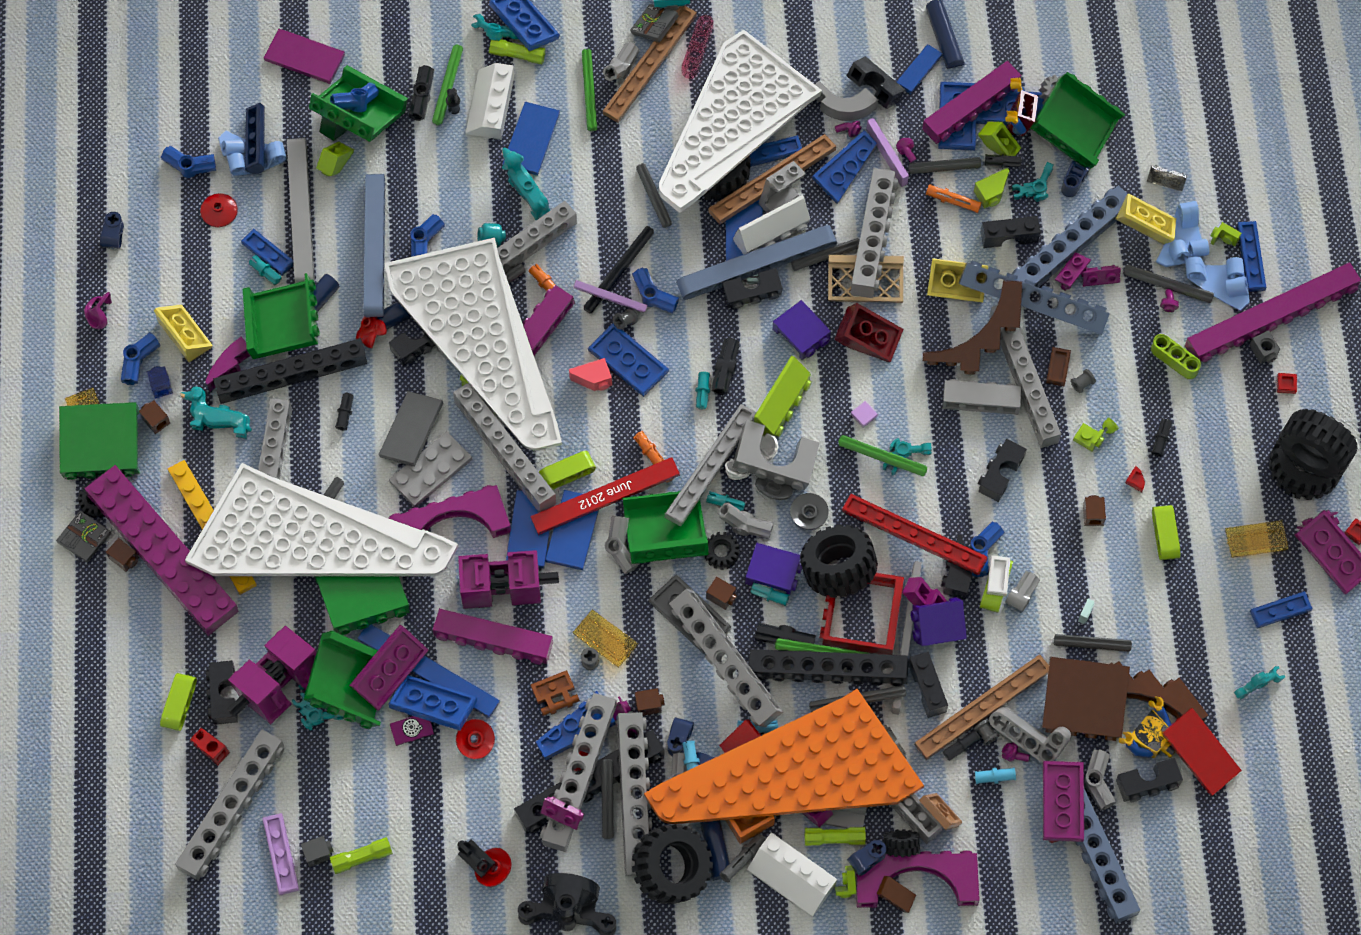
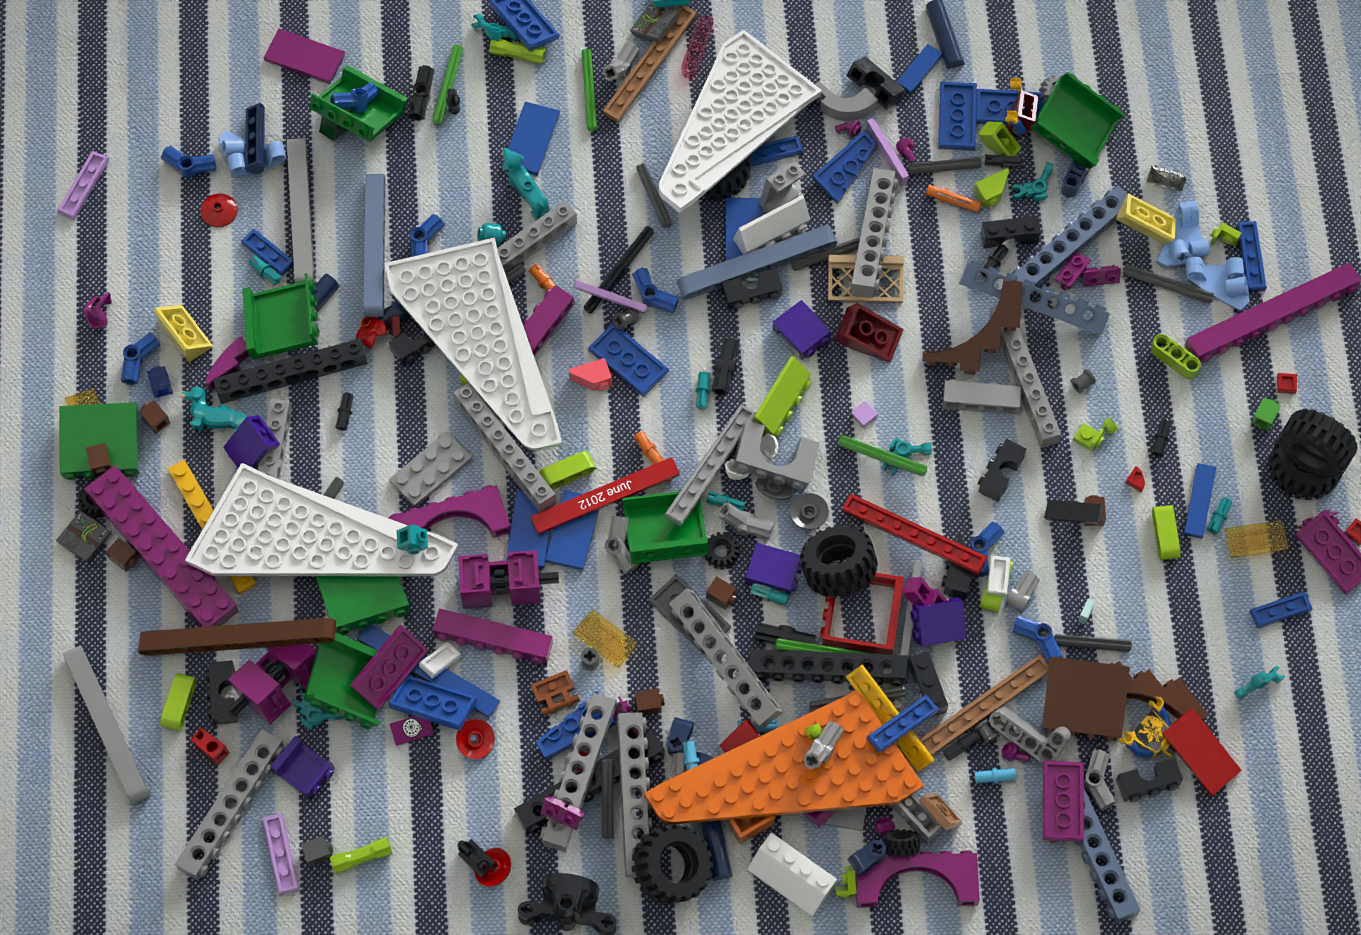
(83, 185): none -> lavender tile
(99, 458): none -> reddish brown brick
(106, 725): none -> light grey beam
(112, 231): dark blue piece -> none
(237, 637): none -> reddish brown beam
(250, 442): none -> dark purple panel
(302, 768): none -> dark purple panel
(334, 158): lime slope -> none
(394, 325): none -> dark red tile
(411, 428): dark grey tile -> none
(412, 539): none -> teal brick
(440, 660): none -> white tile
(490, 101): white slope -> none
(748, 852): dark grey pin -> none
(752, 191): medium nougat plate -> none
(813, 731): none -> lime hinge
(821, 836): lime axle -> none
(823, 746): none -> light grey piece
(884, 825): none -> magenta plate
(885, 711): none -> yellow tile
(896, 894): reddish brown tile -> none
(902, 724): none -> blue tile
(945, 281): light yellow slope -> none
(970, 103): magenta brick -> none
(996, 258): none -> black axle
(1030, 630): none -> blue piece
(1058, 366): reddish brown tile -> none
(1073, 512): none -> black tile
(1168, 303): magenta plate -> none
(1199, 500): none -> blue tile
(1219, 515): none -> teal axle
(1264, 340): dark grey brick -> none
(1266, 414): none -> bright green brick

